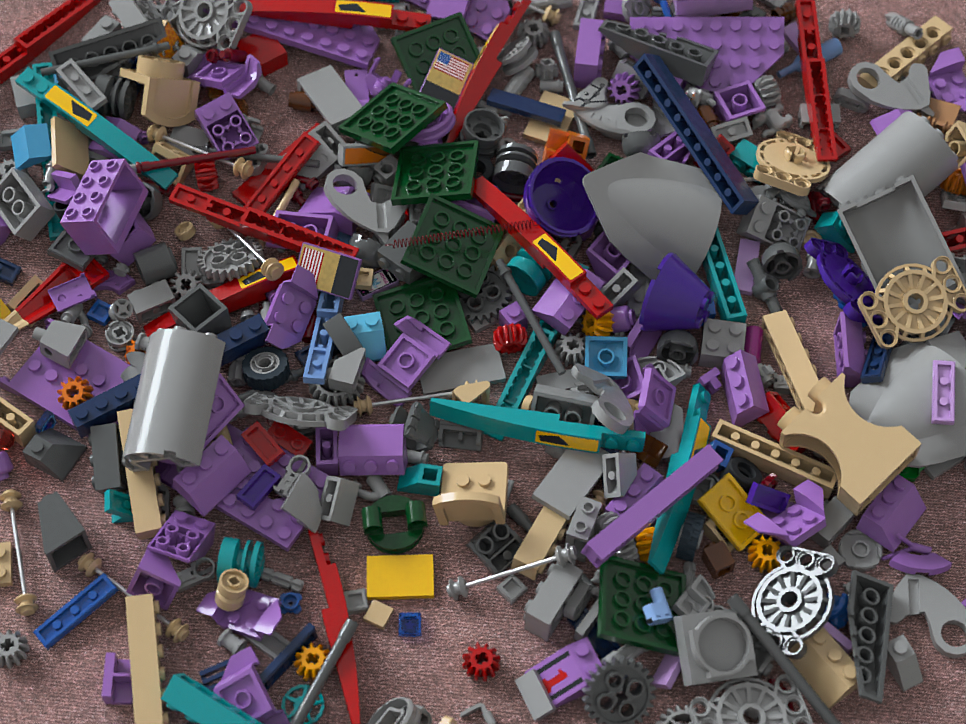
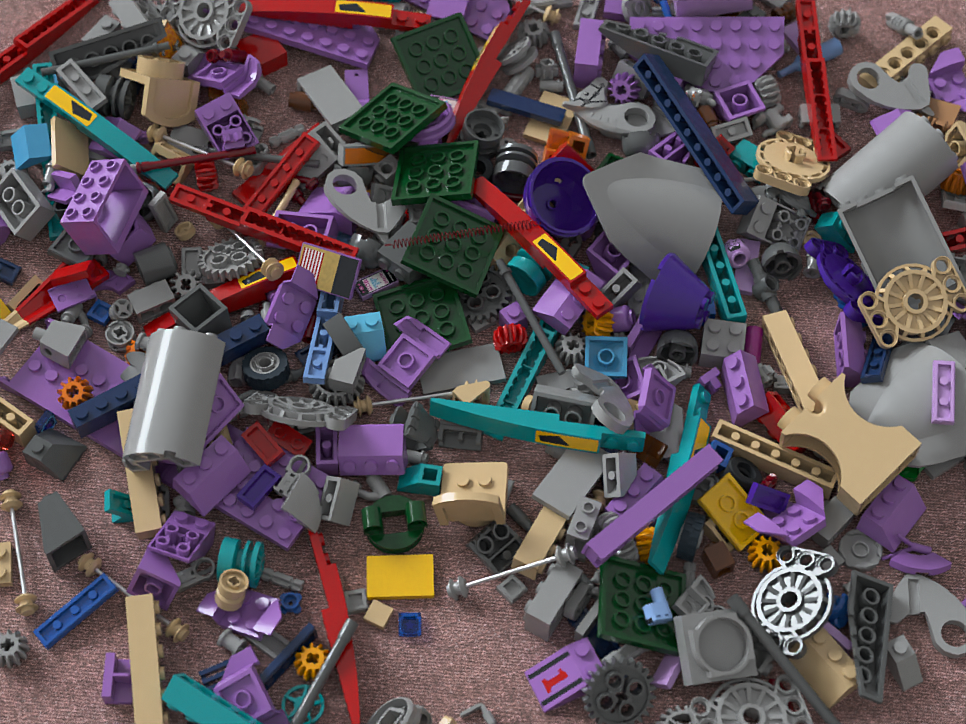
(72, 273): none -> red tile
(107, 458): dark grey brick -> none
(163, 211): none -> light grey tile
(233, 138): none -> medium lavender tile
(286, 136): none -> light grey axle
(365, 279): tan plate -> none
(377, 83): medium lavender piece -> none
(446, 77): tile -> none
(475, 656): red gear -> none
(535, 695): light grey tile -> none
(737, 252): none -> lavender head

